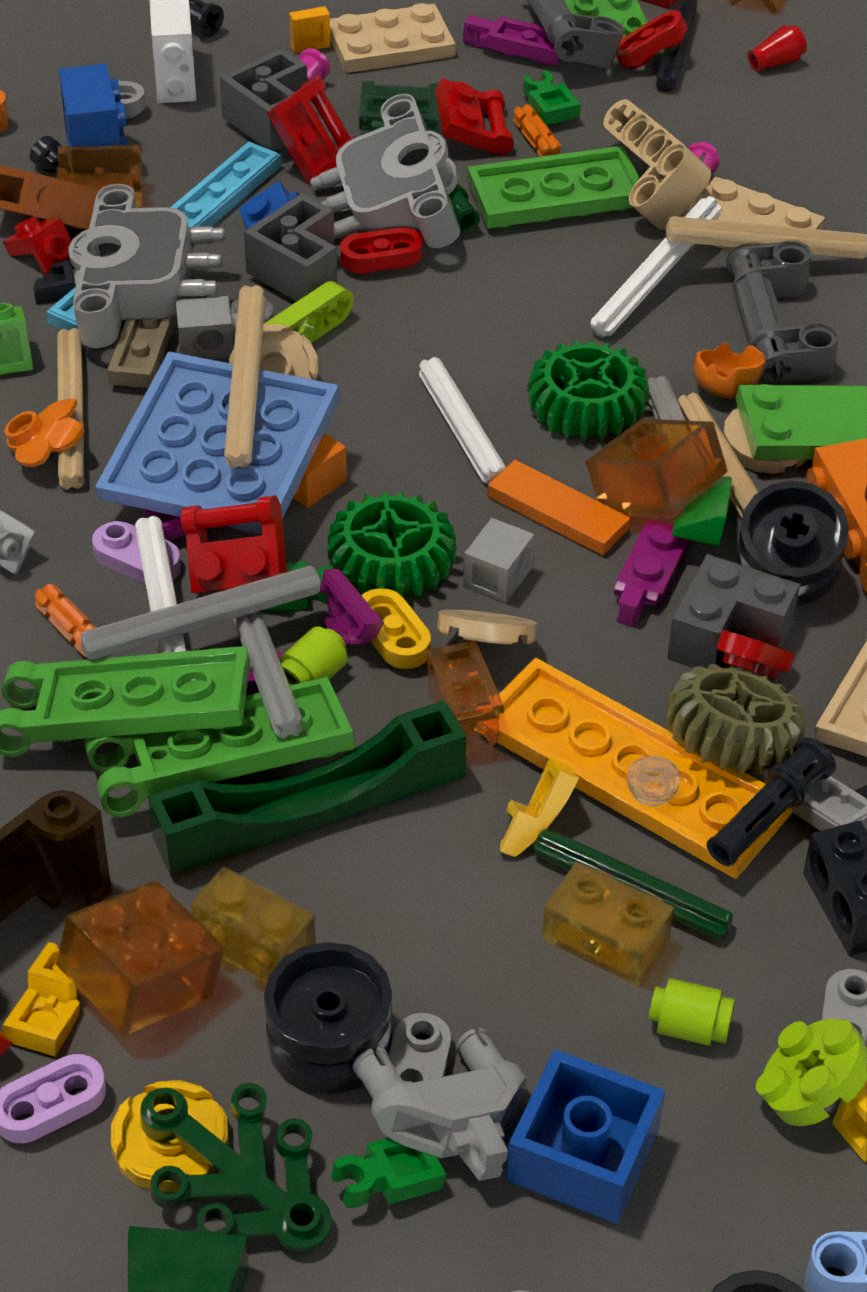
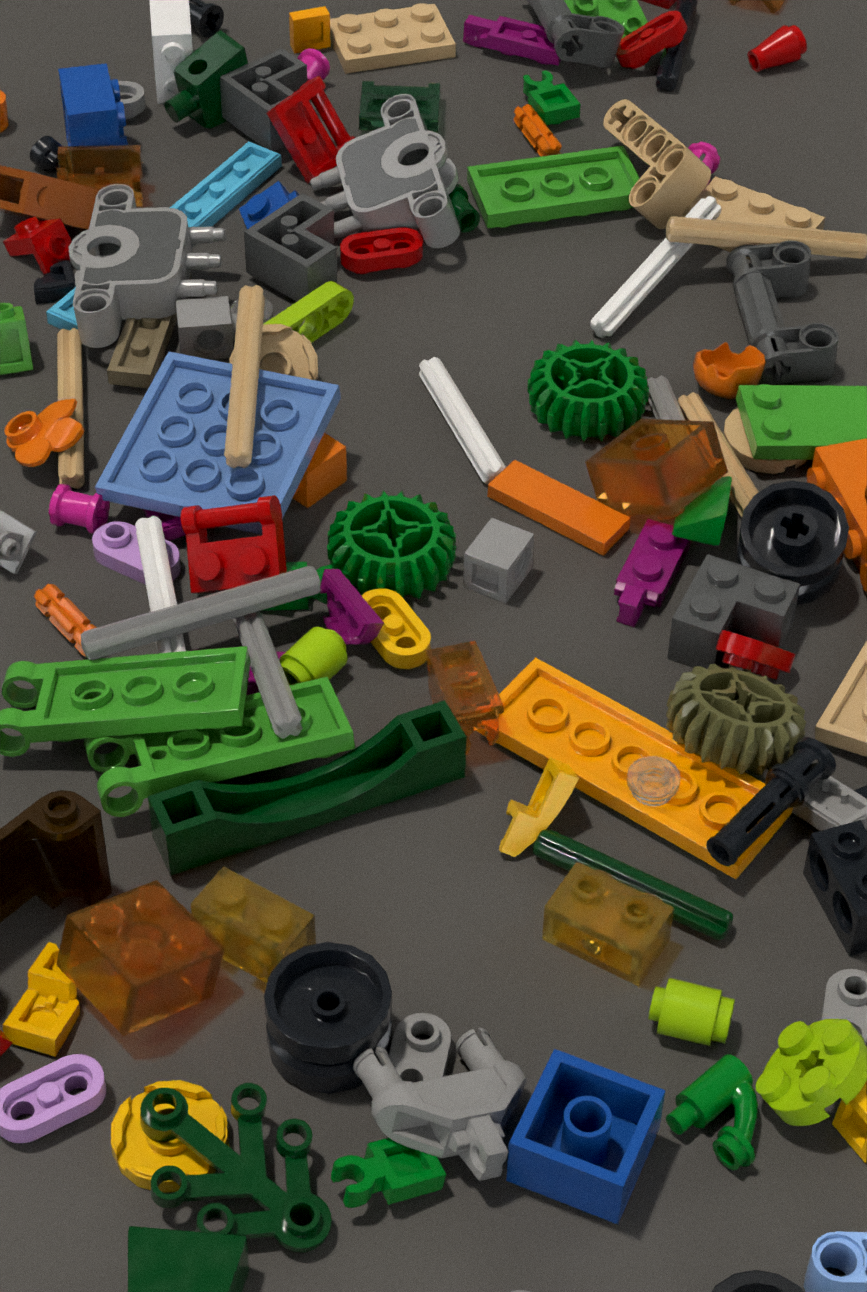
(78, 508): none -> dark pink bush
(200, 80): none -> dark green torso
(462, 118): red plate -> none
(487, 626): tan tile -> none
(709, 1095): none -> green plant

